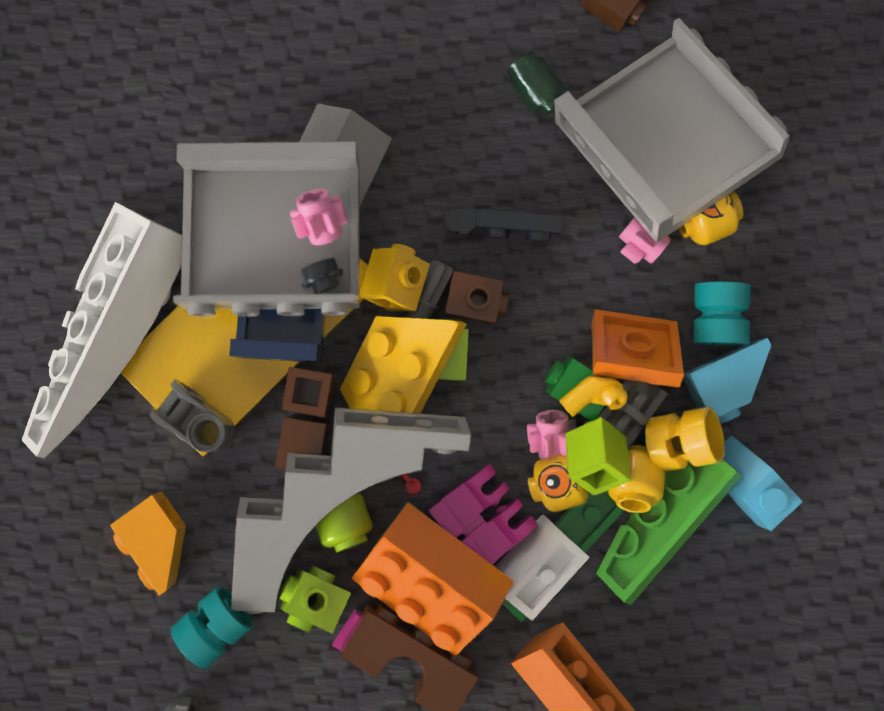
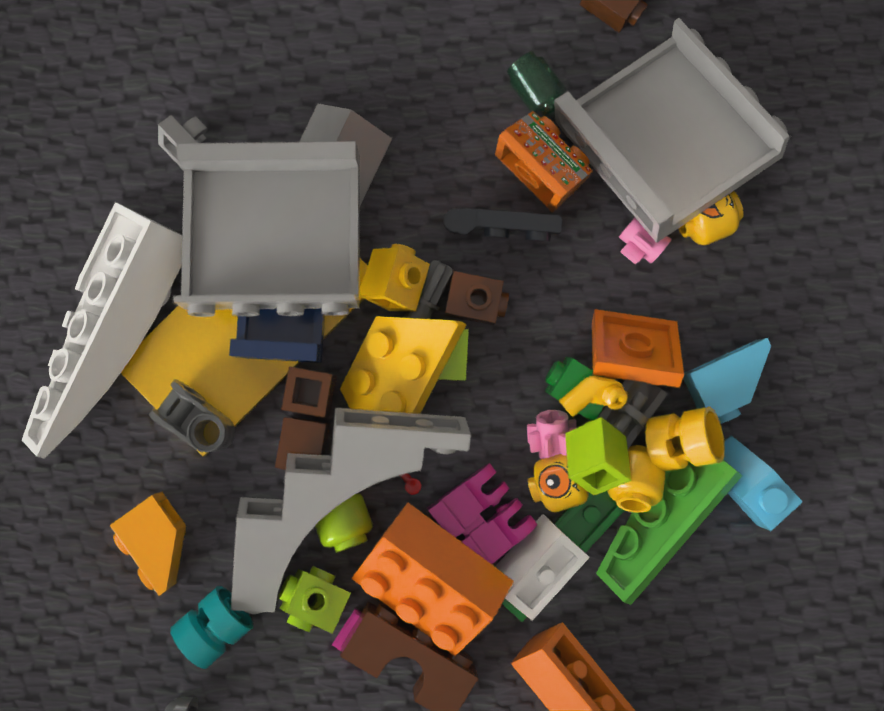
(172, 133): none -> light grey tile
(319, 216): bright pink gear -> none
(322, 275): black plate -> none
(542, 159): none -> orange slope
(722, 313): teal wheel -> none

